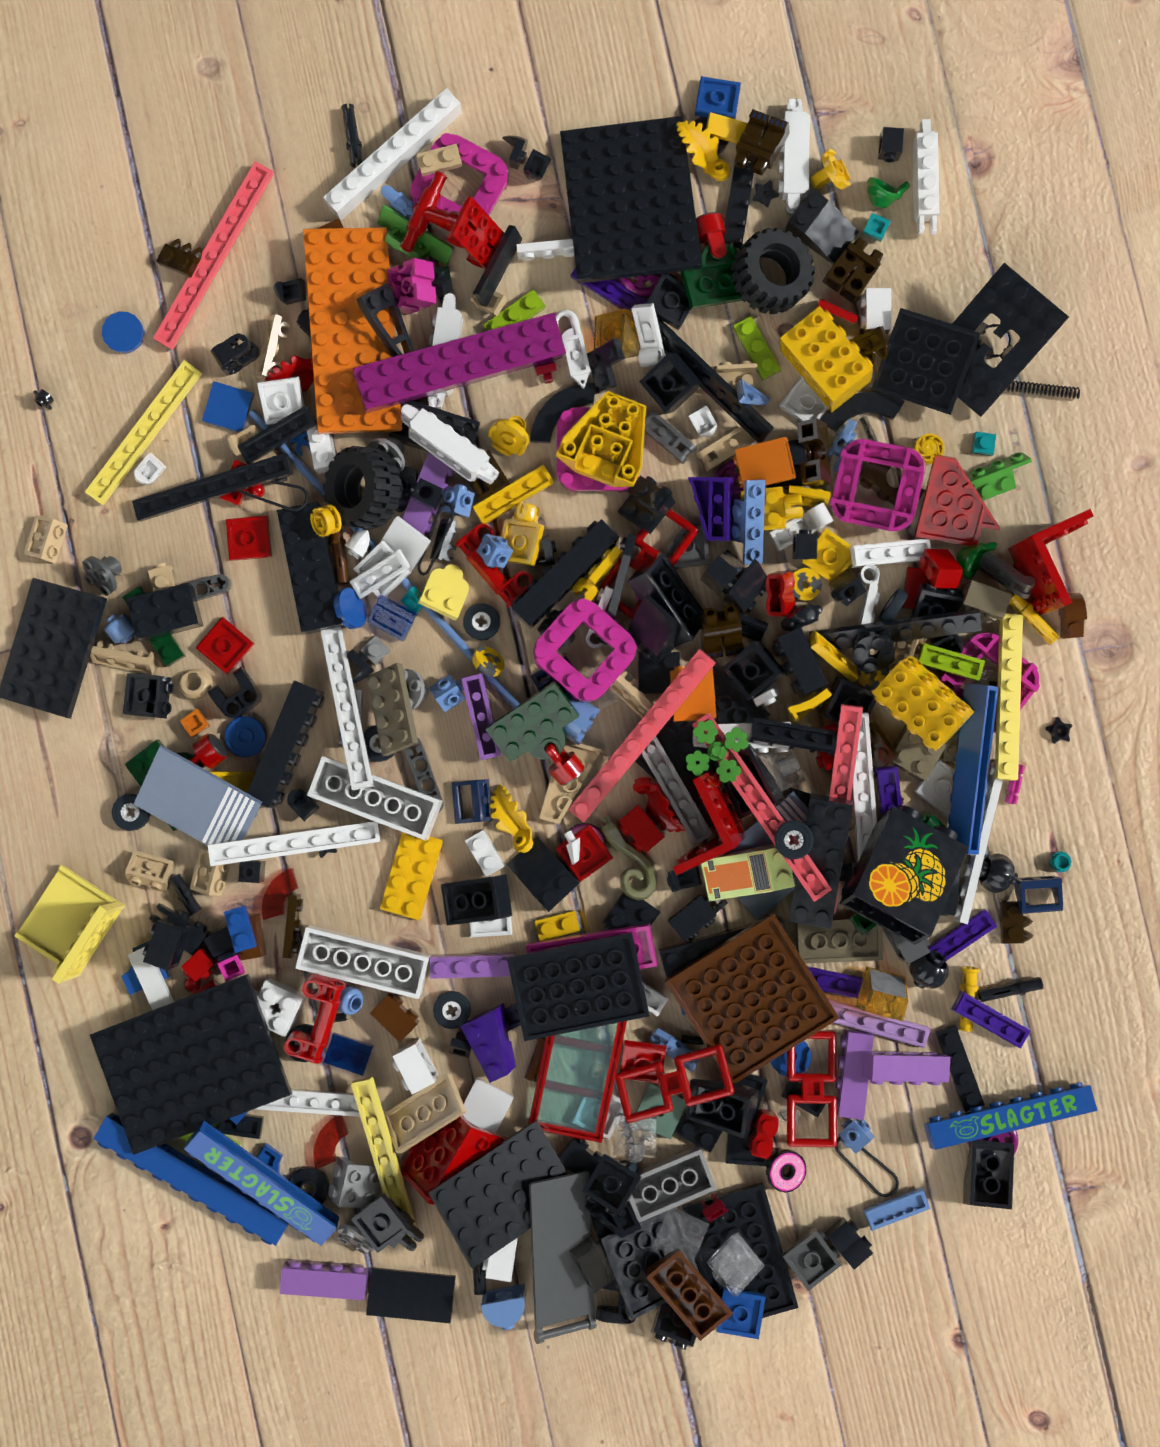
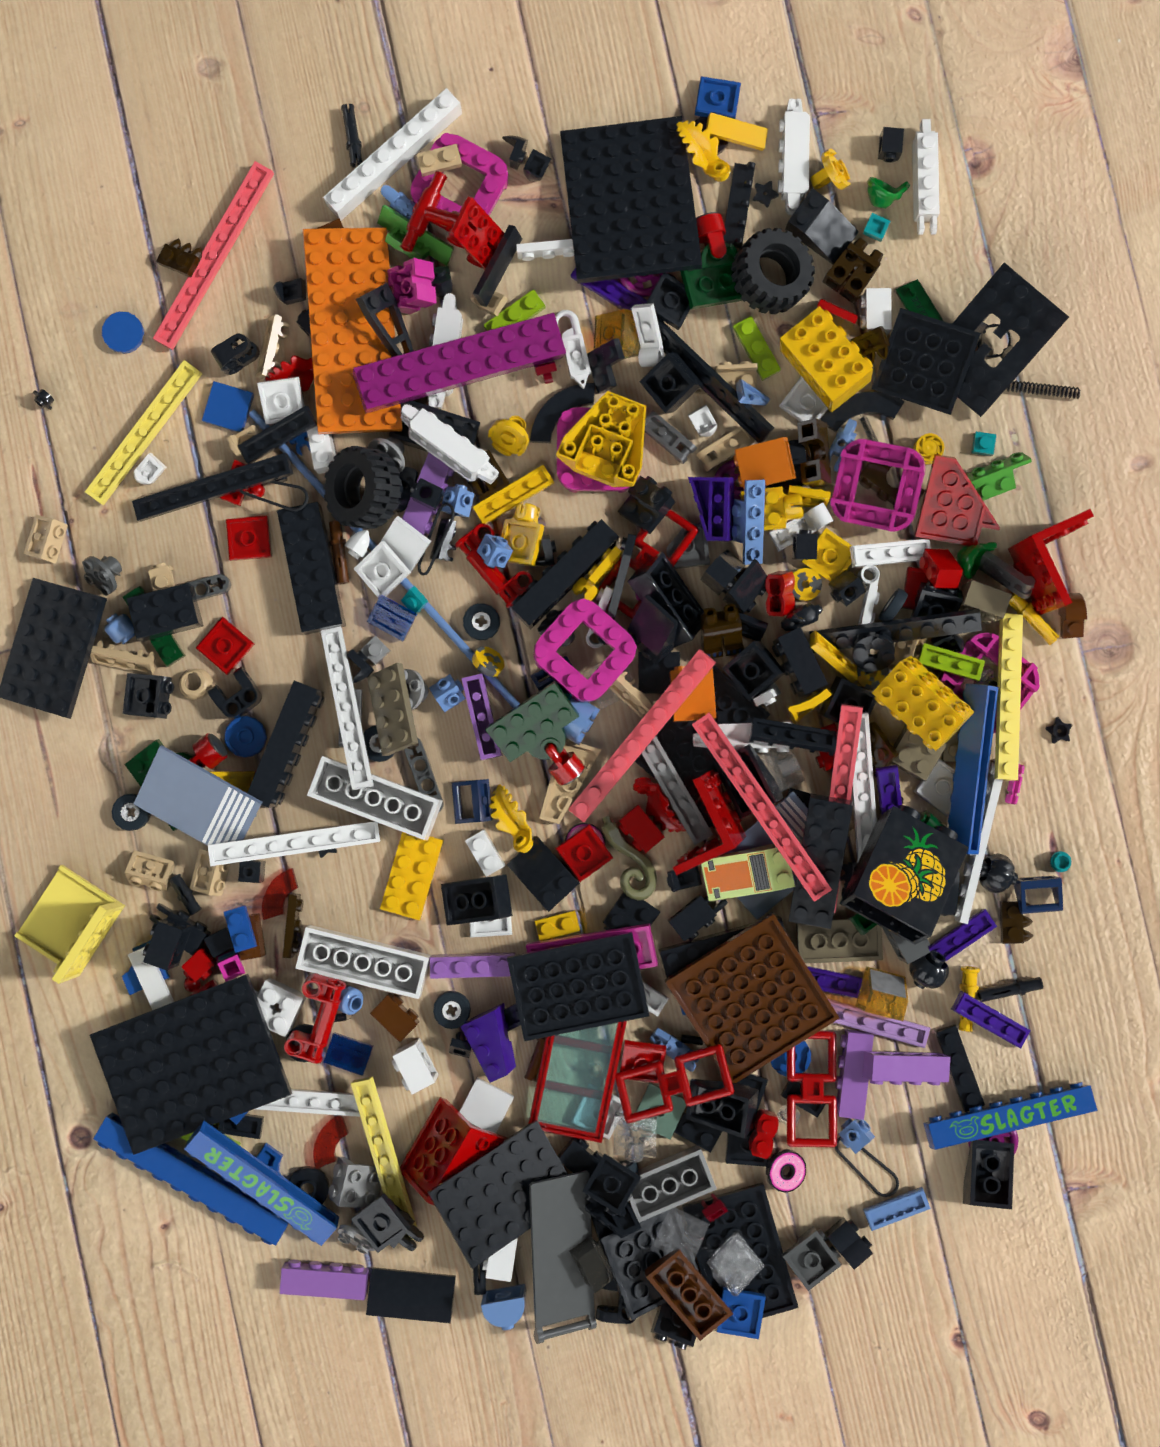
(194, 723): orange plate -> none
(301, 803): black plate -> none
(325, 520): yellow wheel -> none
(350, 608): blue tile -> none
(380, 574): white tile -> none
(424, 1113): tan plate -> none
(445, 591): light yellow plate -> none
(573, 847): white bar -> none
(717, 751): bright green plant -> none
(761, 141): dark brown hips -> none
(795, 828): black bush -> none
(916, 300): none -> dark green door

